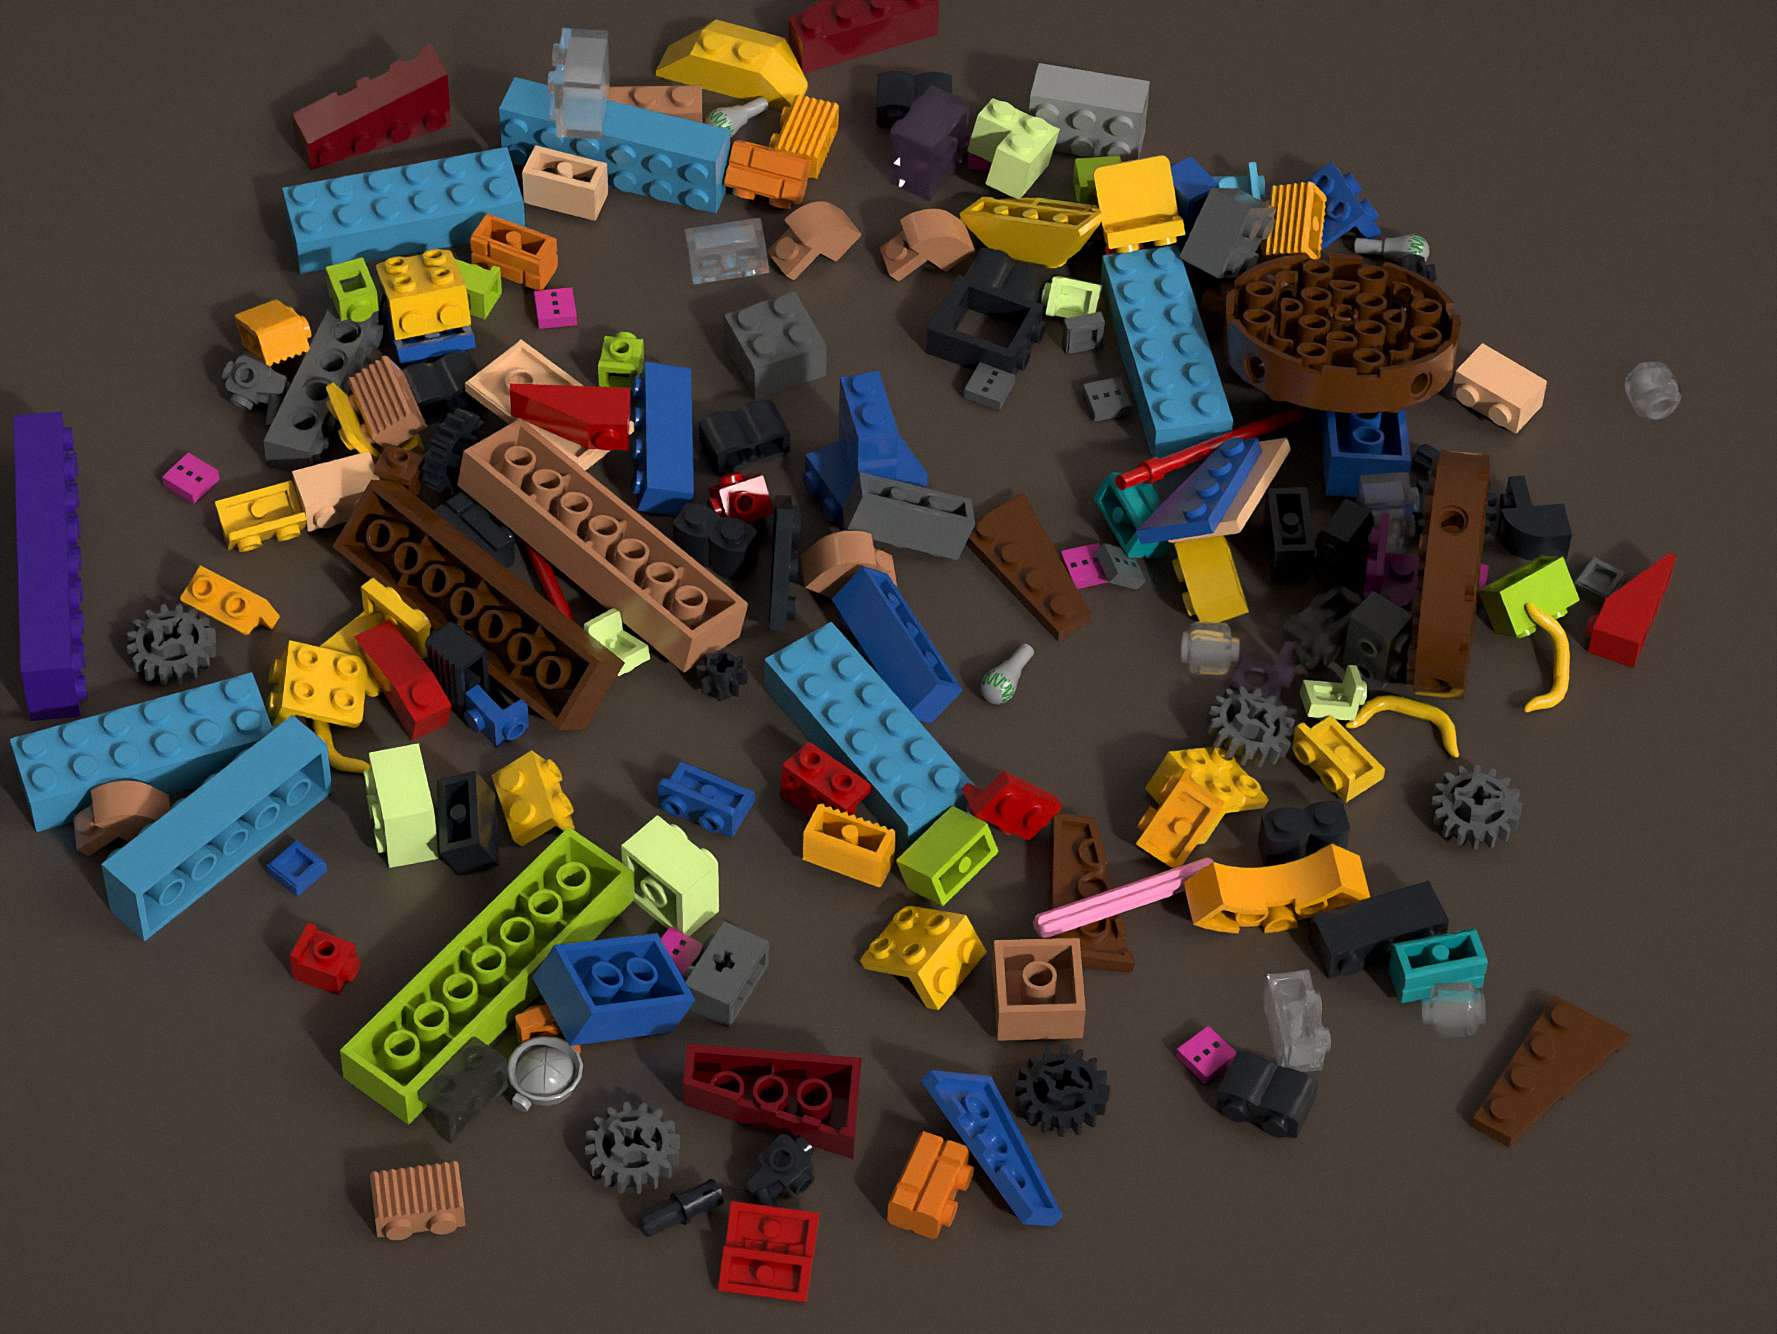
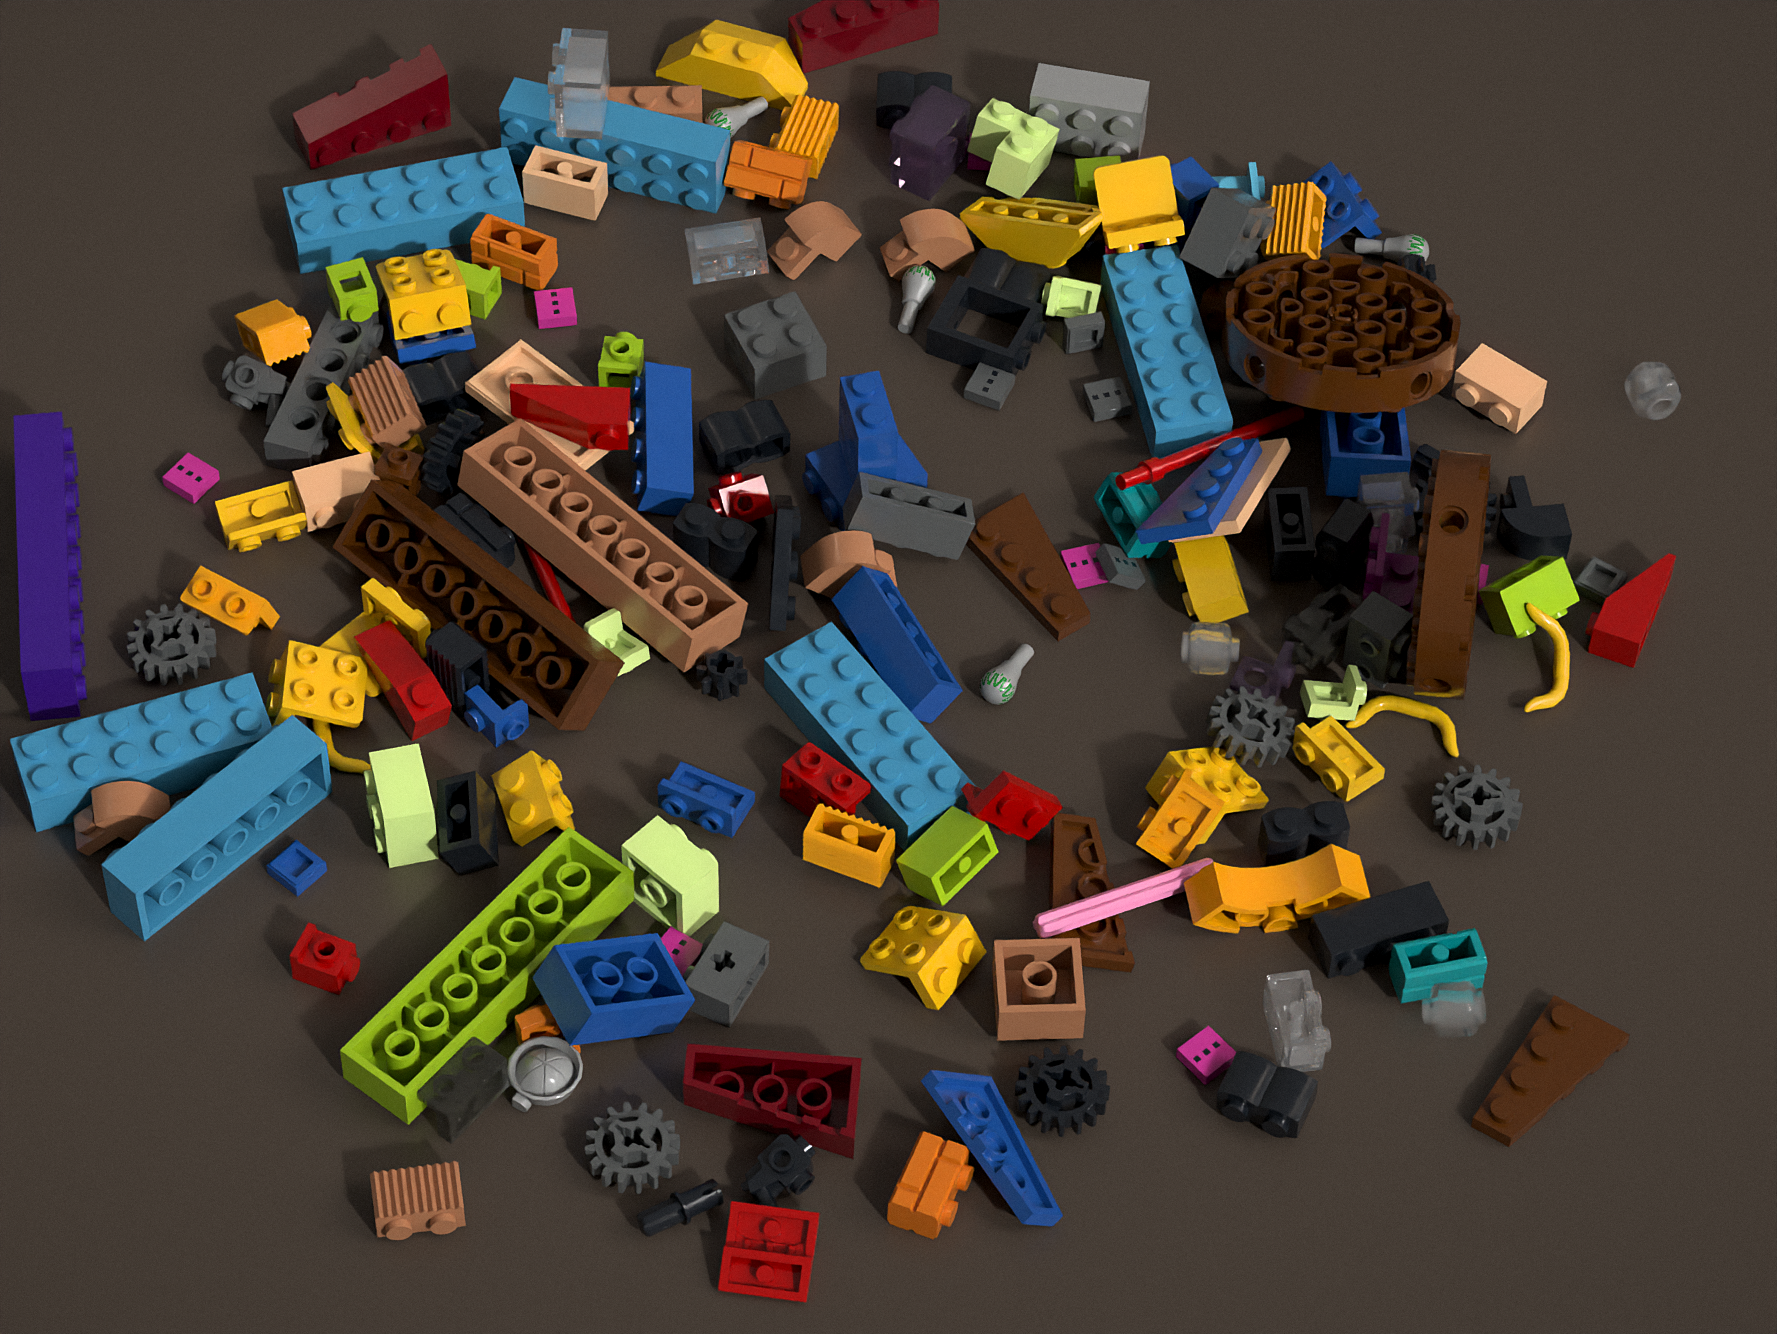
(917, 286): none -> light grey piece

